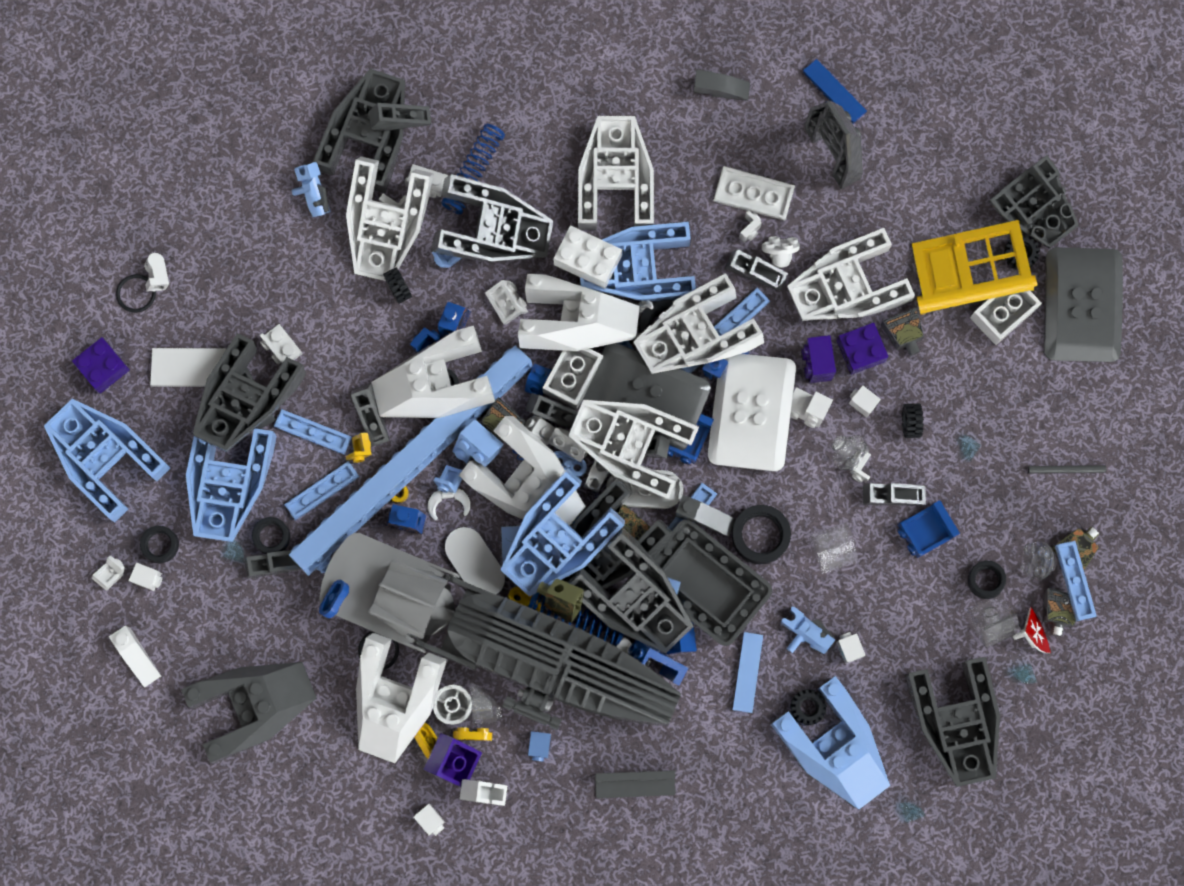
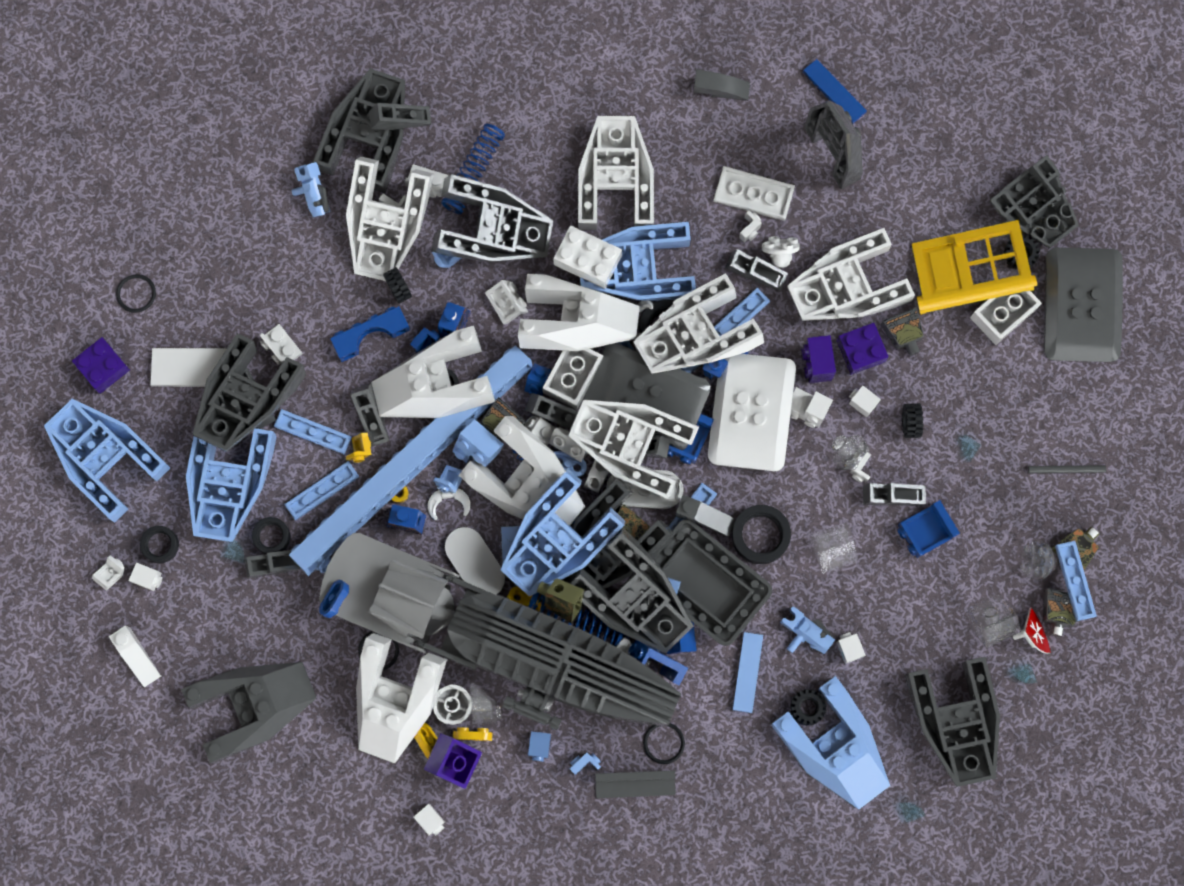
(157, 273): white leg -> none
(390, 322): none -> blue arch
(483, 792): white piece -> none
(578, 763): none -> light blue bracket
(664, 761): none -> black tyre
(980, 592): black tyre -> none

